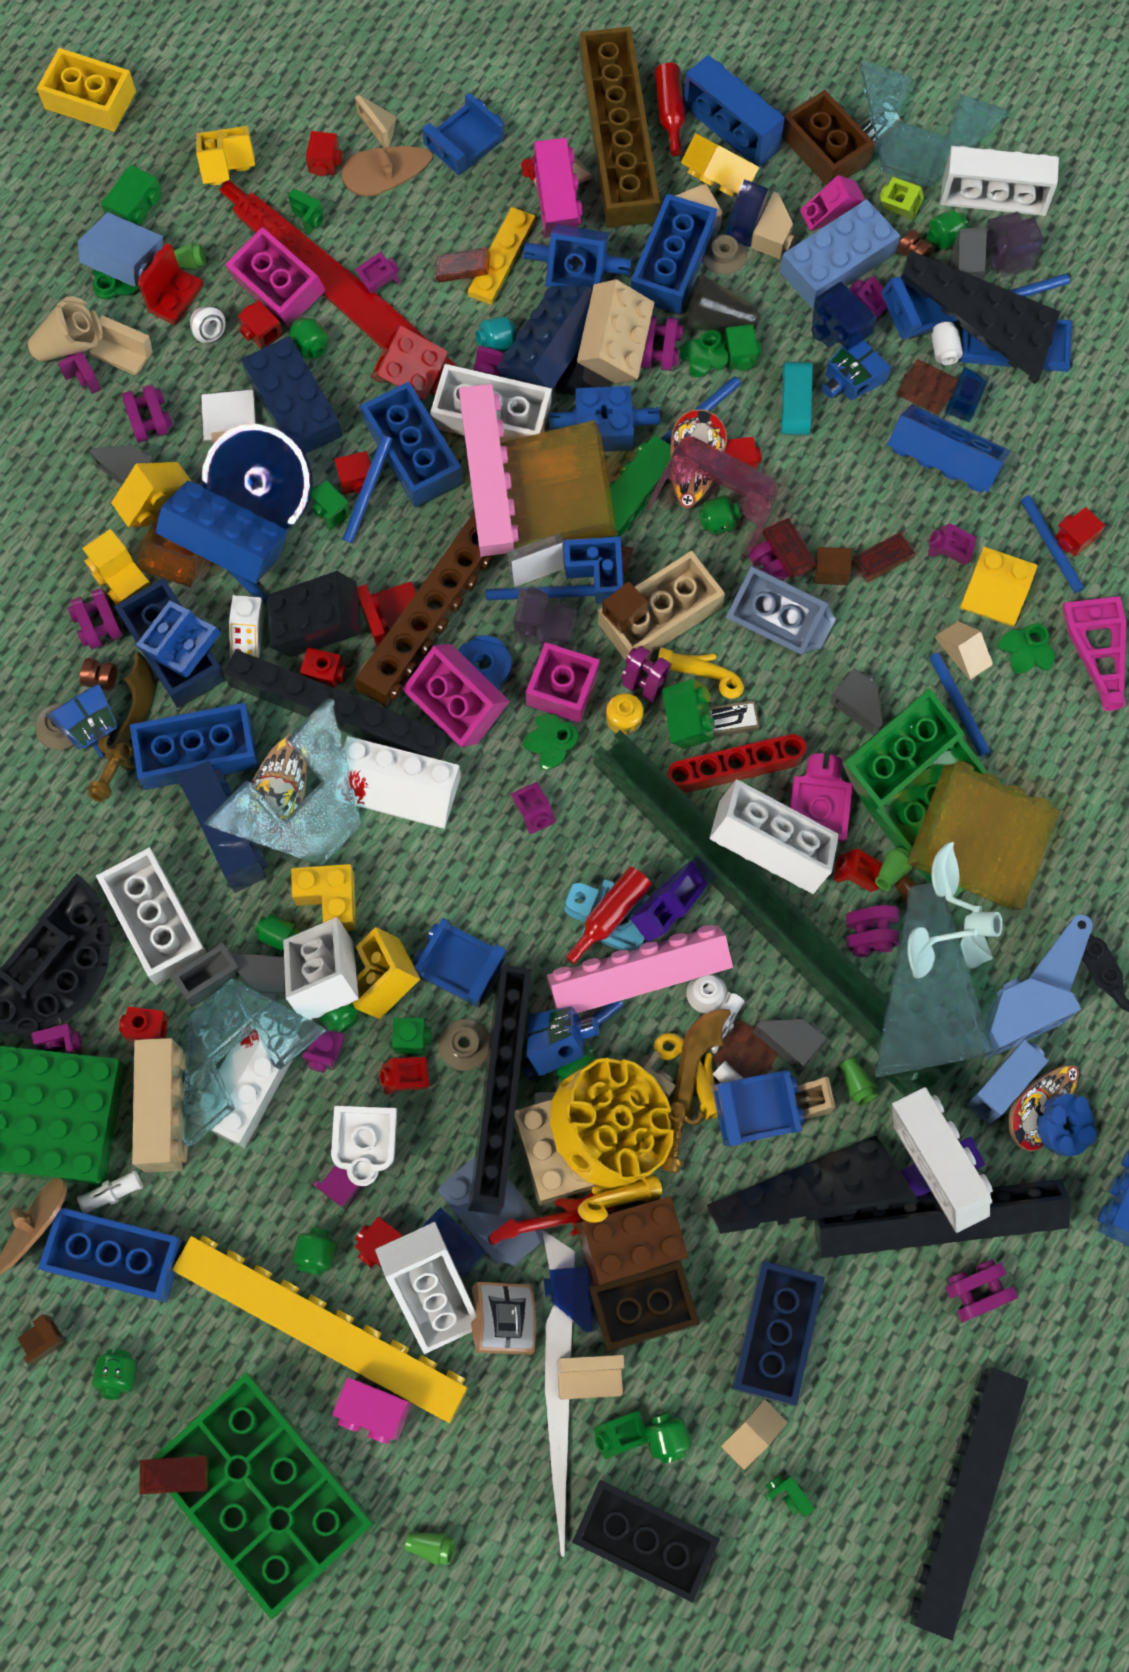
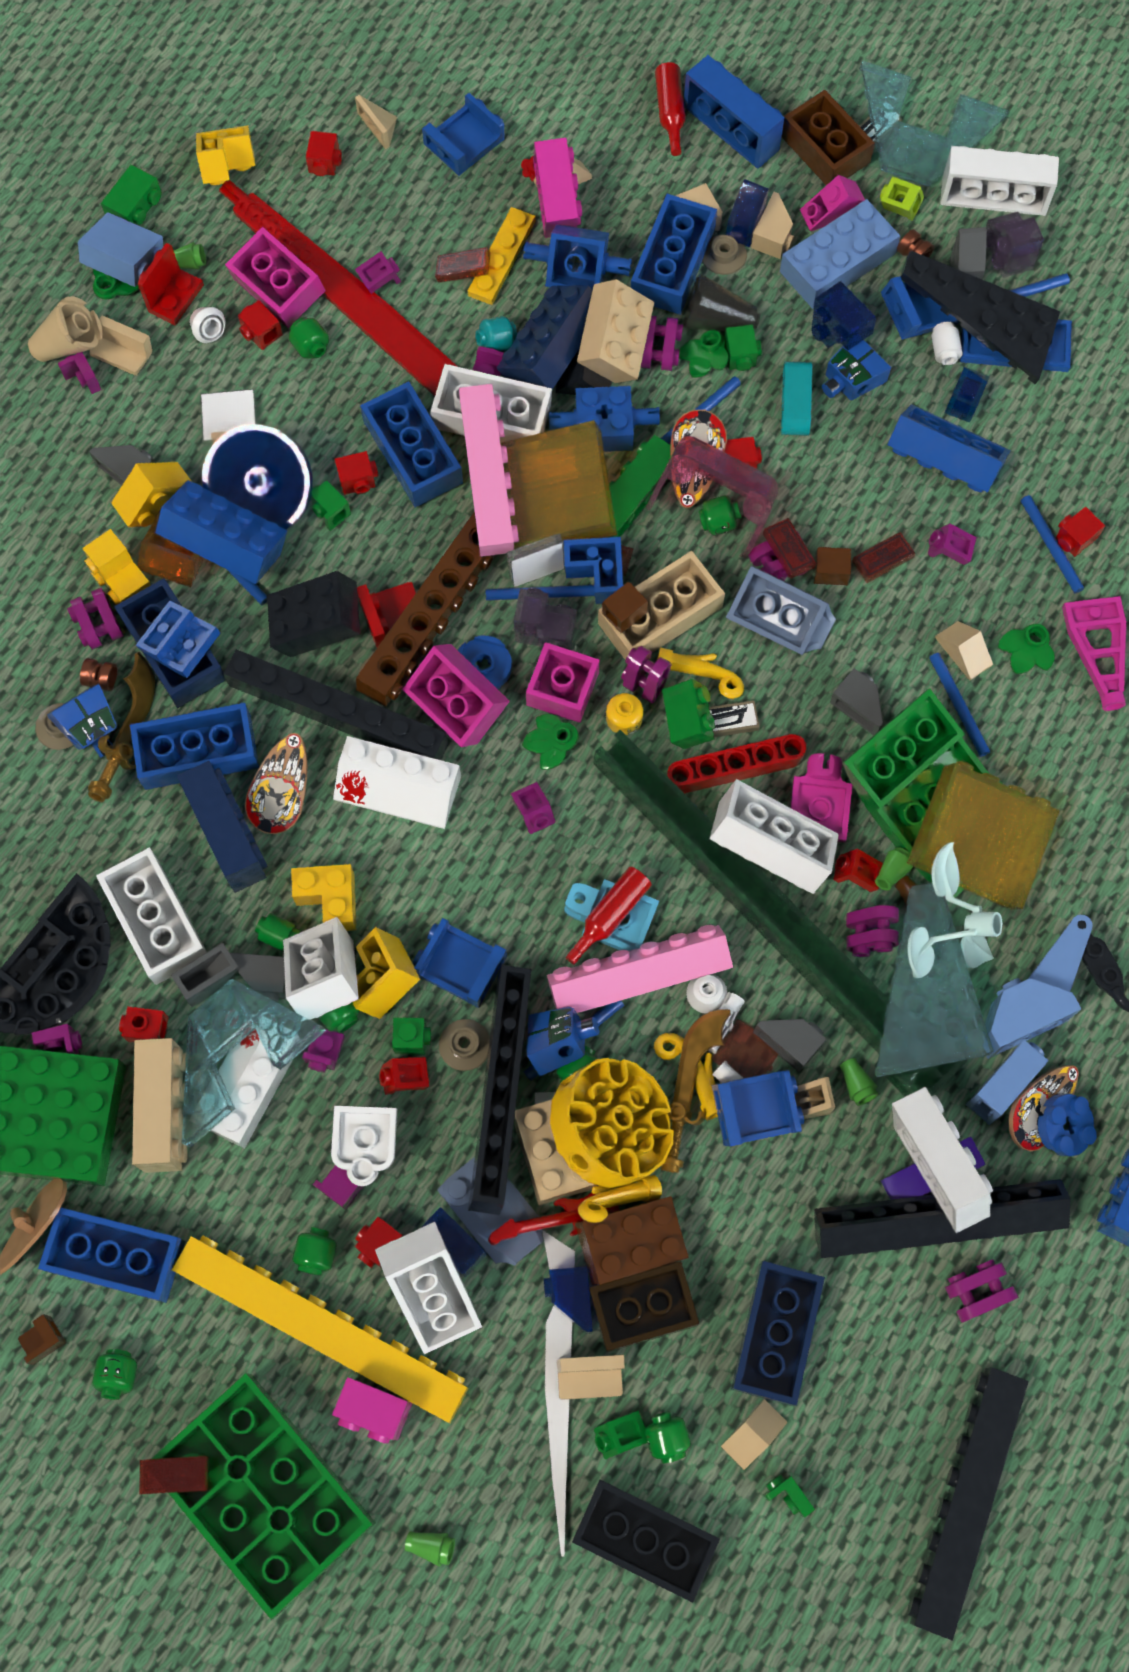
(86, 89): yellow brick -> none
(110, 1192): white pin -> none
(153, 399): magenta brick -> none
(246, 625): white slope -> none
(292, 395): dark blue brick -> none
(306, 208): green bracket -> none
(321, 819): clear light blue wing -> none
(323, 667): red brick -> none
(367, 488): blue piece -> none
(383, 168): medium nougat shield -> none
(409, 359): red bracket -> none
(504, 1318): slope -> none
(619, 127): pearl gold brick -> none
(662, 1078): dark tan bracket -> none
(669, 902): dark purple slope -> none
(716, 164): yellow brick -> none
(820, 1189): black wing -> none
(870, 294): magenta bracket -> none
(927, 387): clear red piece -> none
(945, 227): green head -> none
(998, 586): yellow slope -> none

